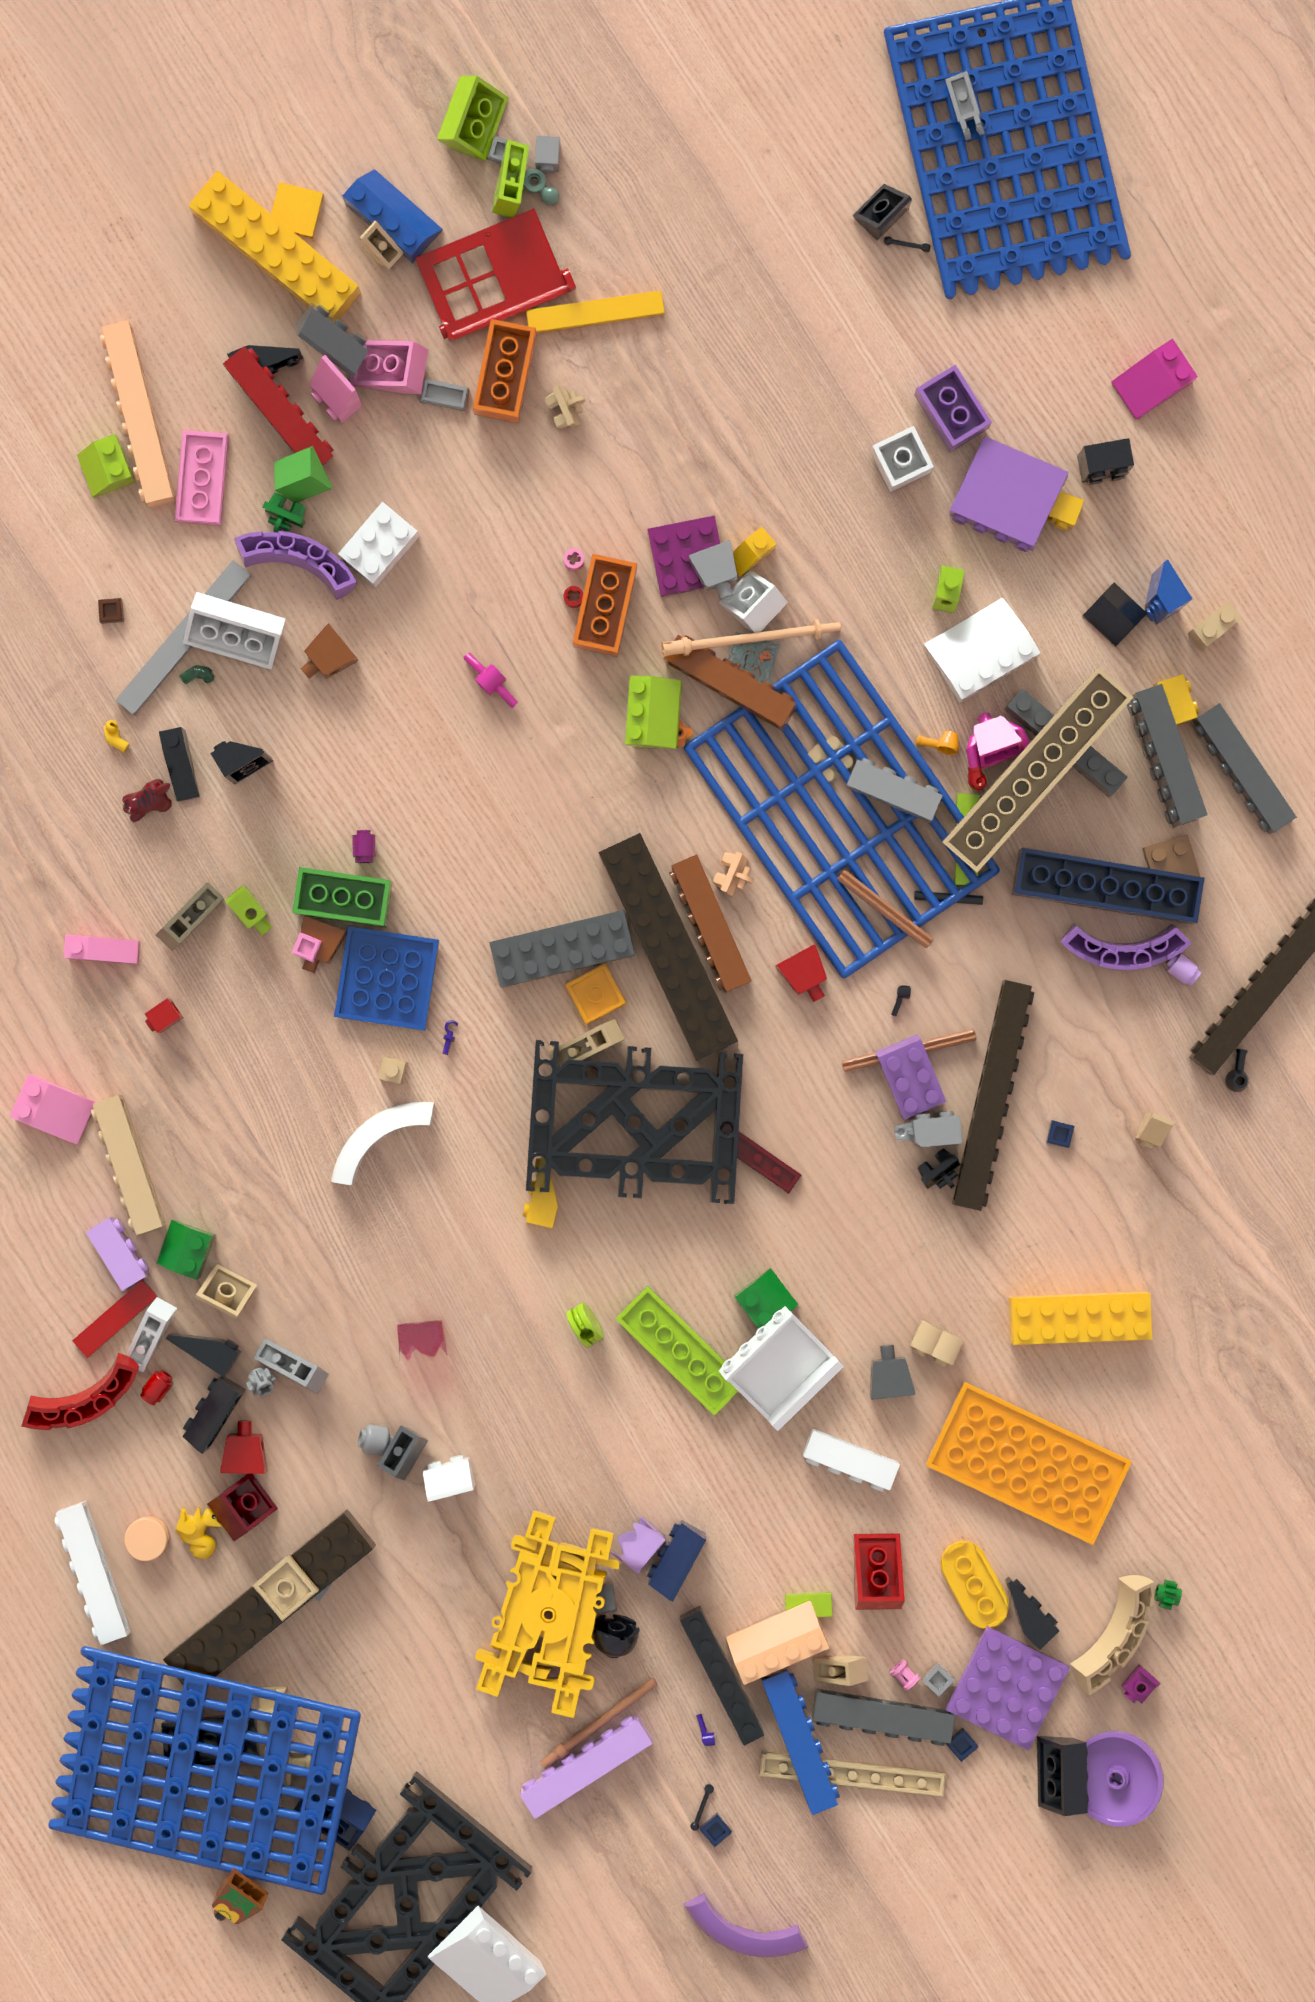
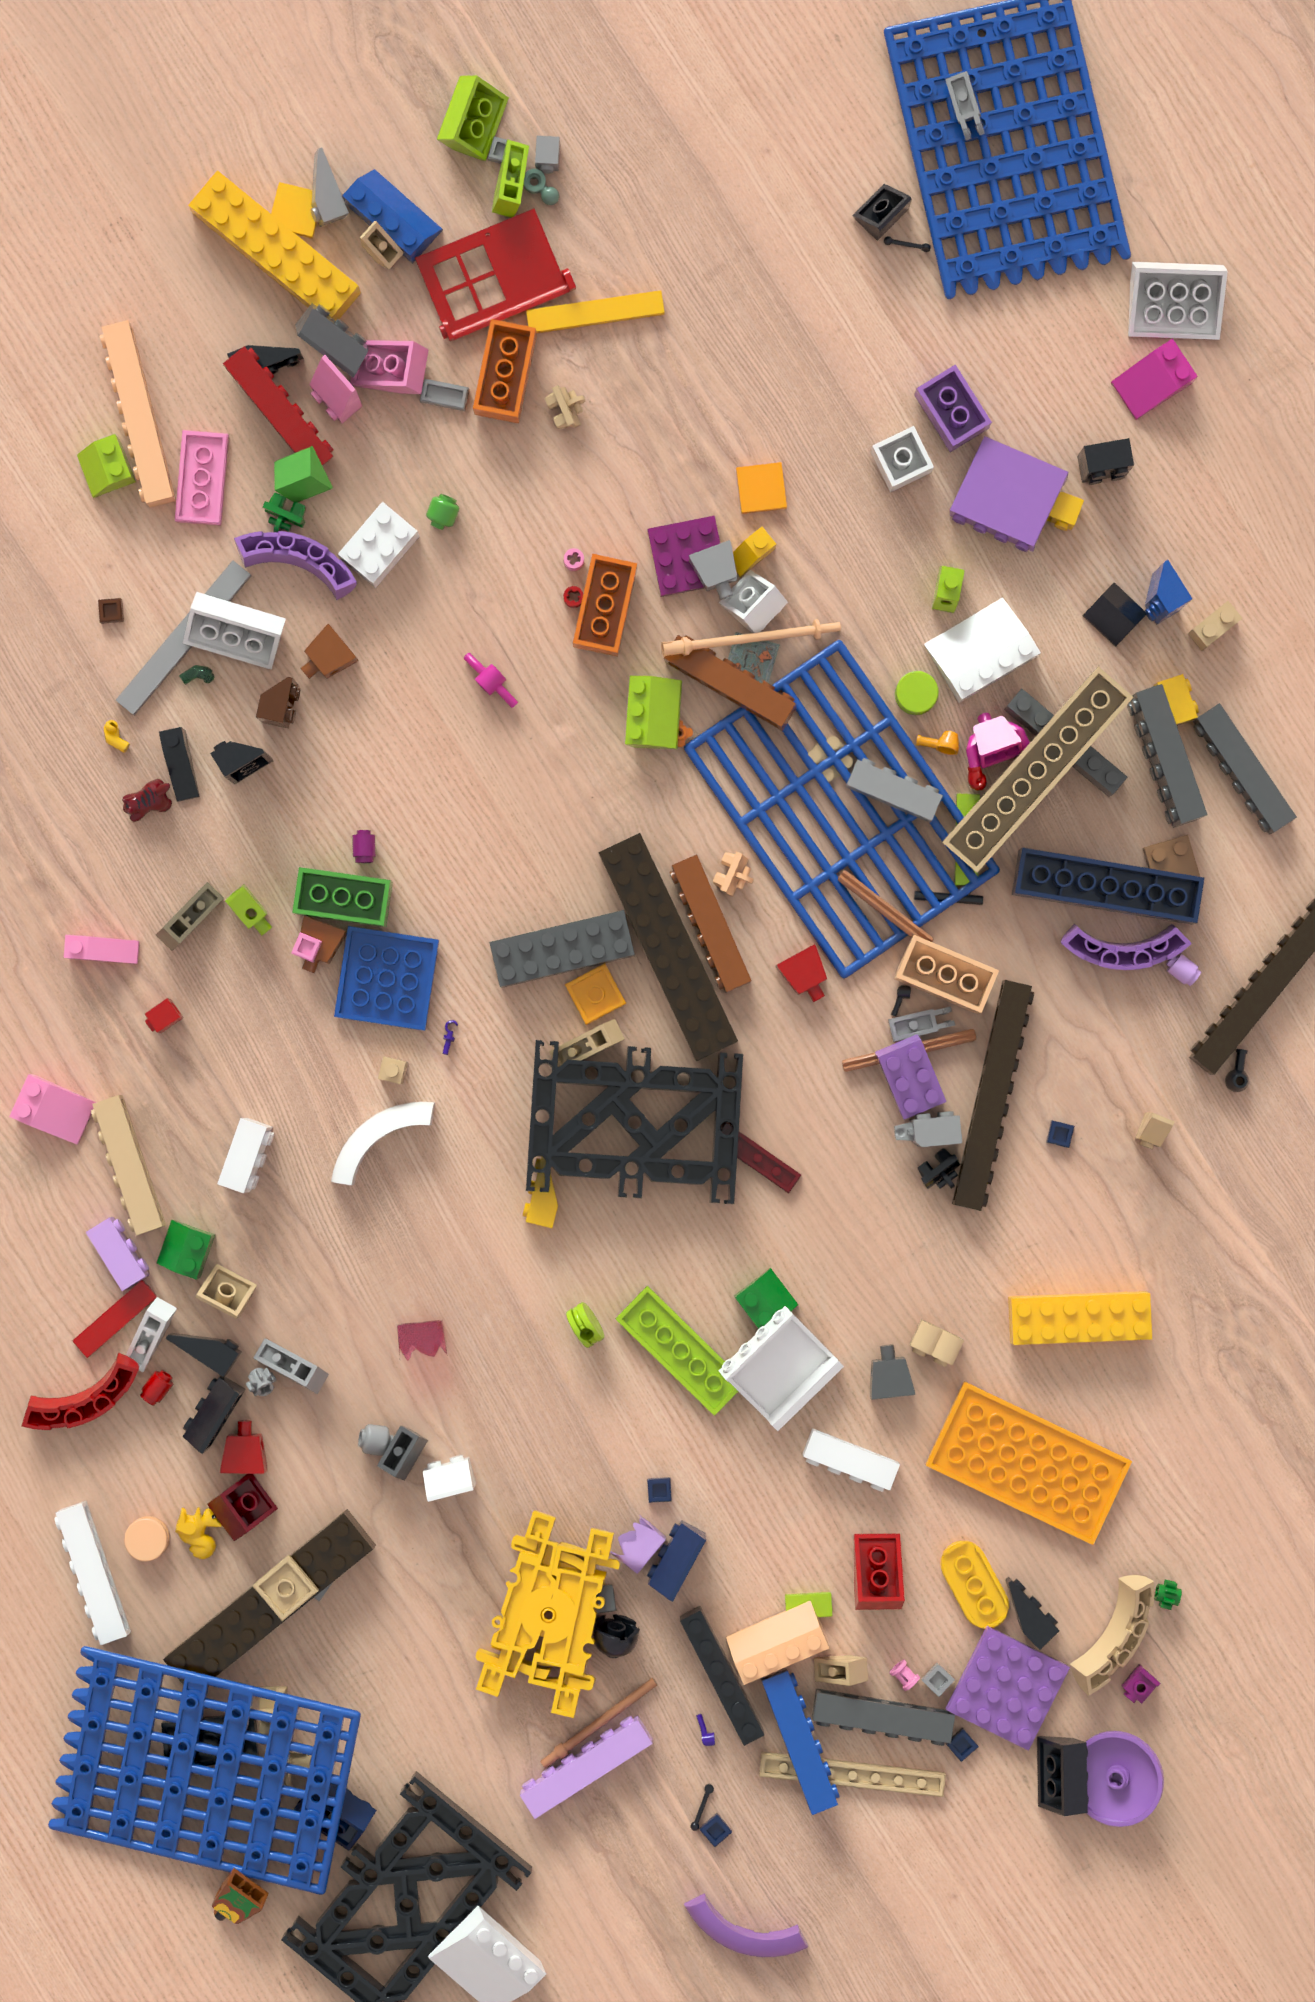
(246, 1155): none -> white brick
(277, 704): none -> reddish brown slope
(326, 197): none -> light grey slope
(442, 511): none -> bright green head
(659, 1489): none -> dark blue tile
(761, 488): none -> light orange tile
(916, 693): none -> lime head
(918, 1023): none -> light grey hinge
(946, 974): none -> light nougat slope
(1176, 300): none -> white slope

